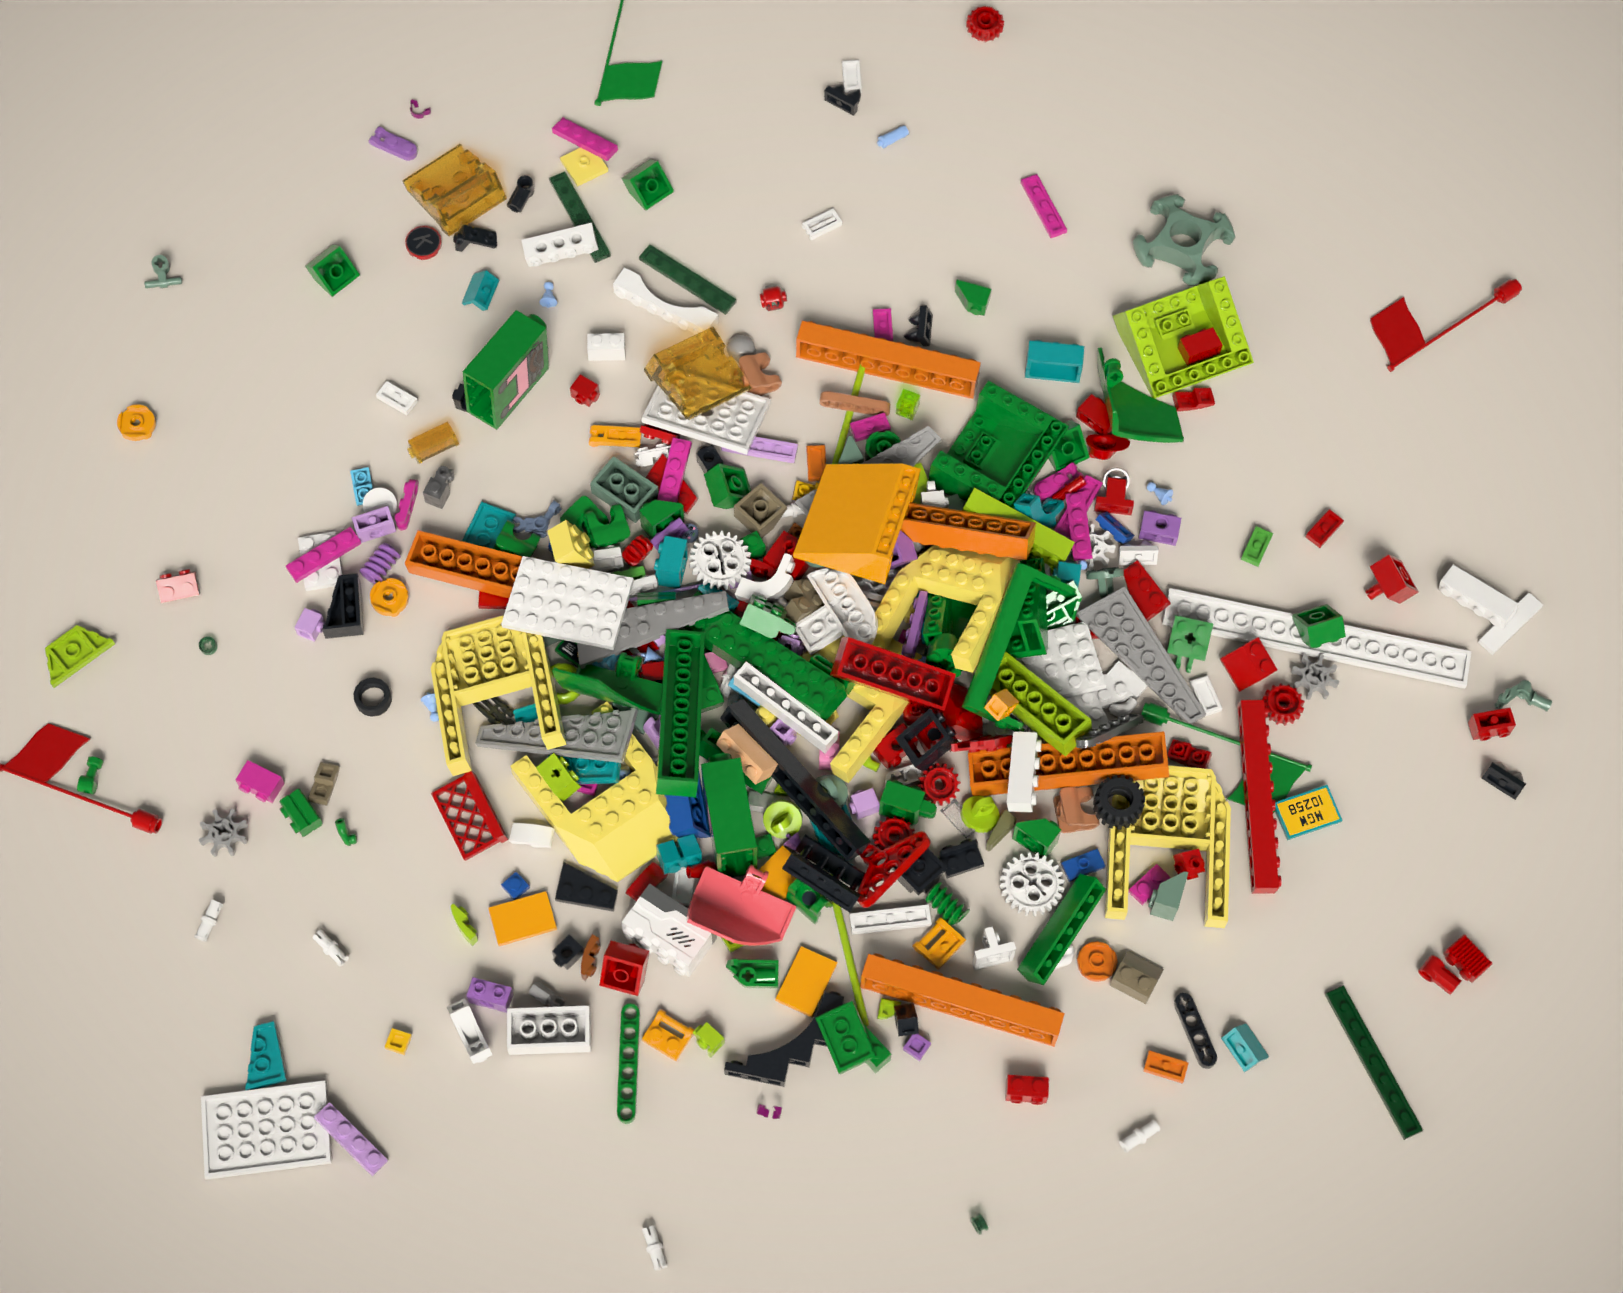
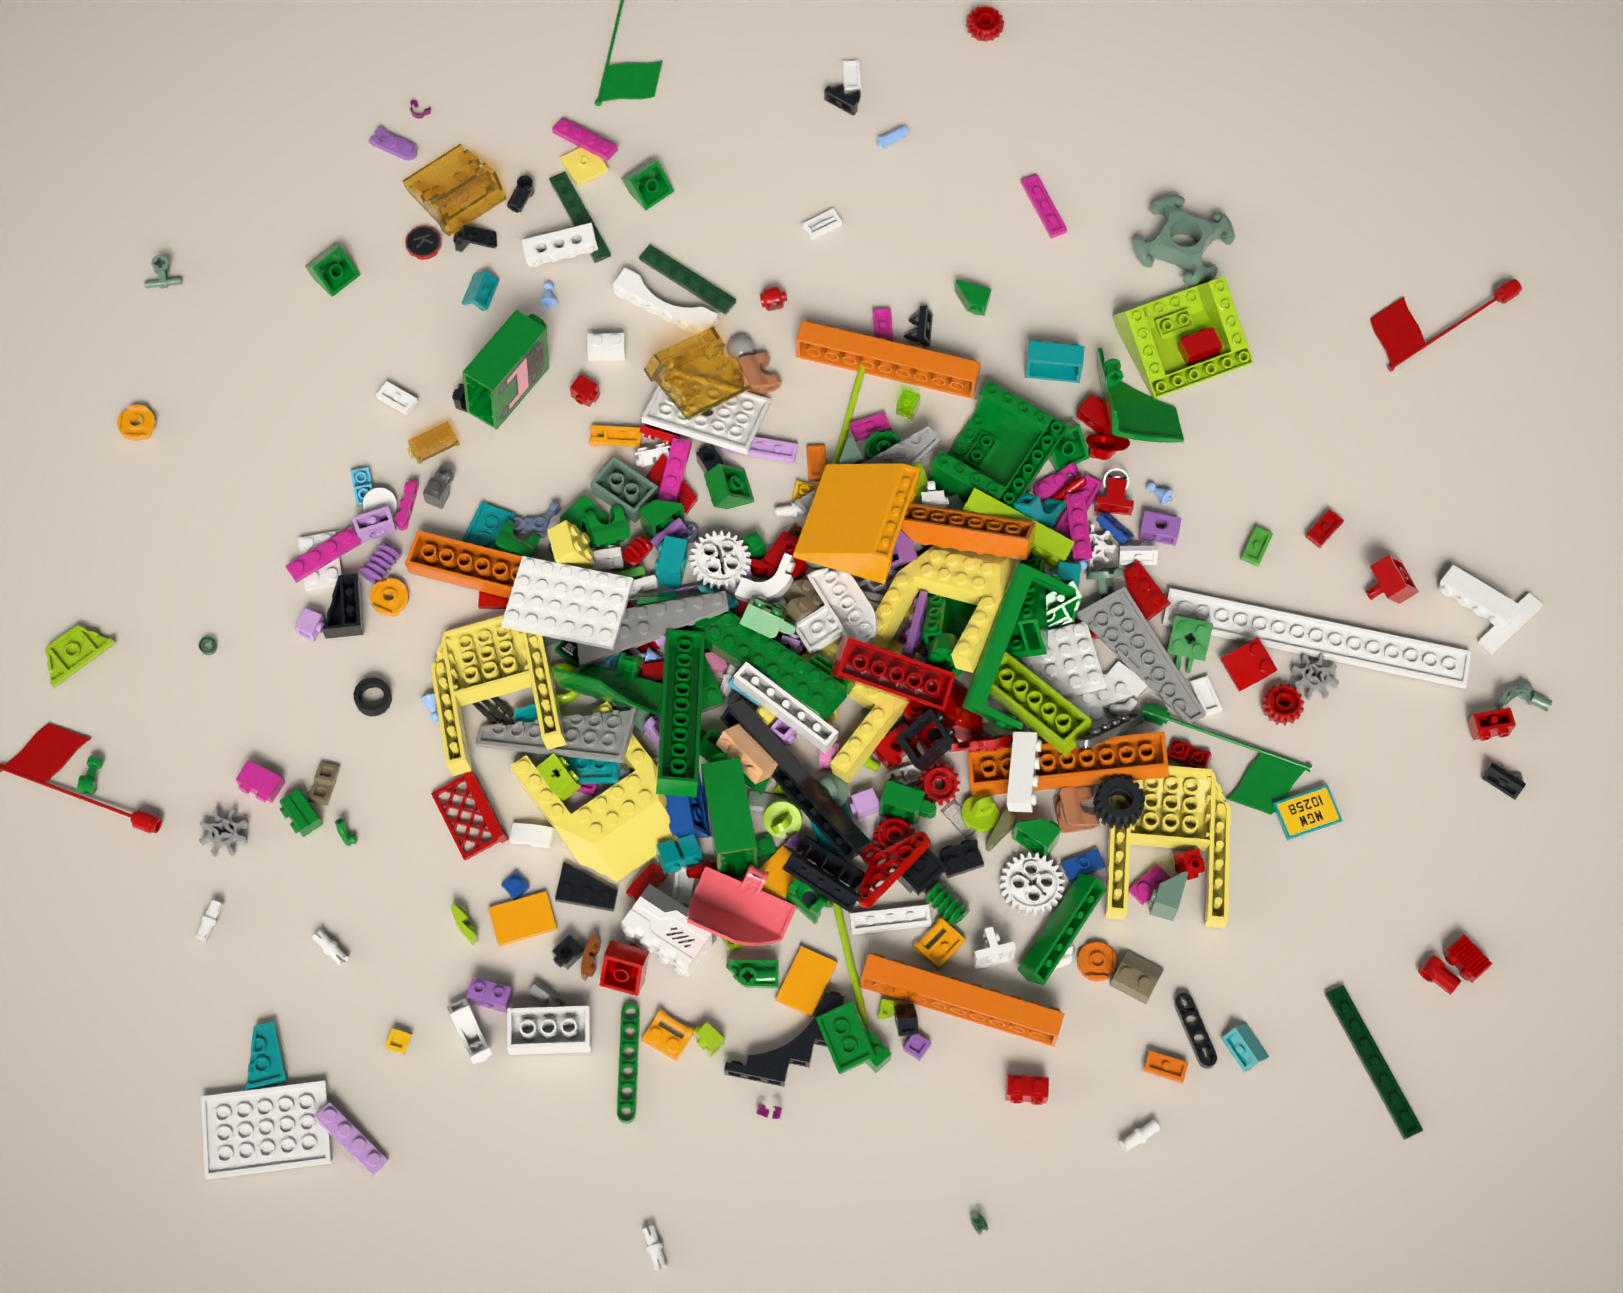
(177, 586): bracket -> none
(759, 510): dark tan slope -> none
(854, 403): nougat beam -> none
(1001, 704): light orange brick -> none
(1194, 400): red slope -> none
(1258, 797): red brick -> none
(1319, 625): green slope -> none

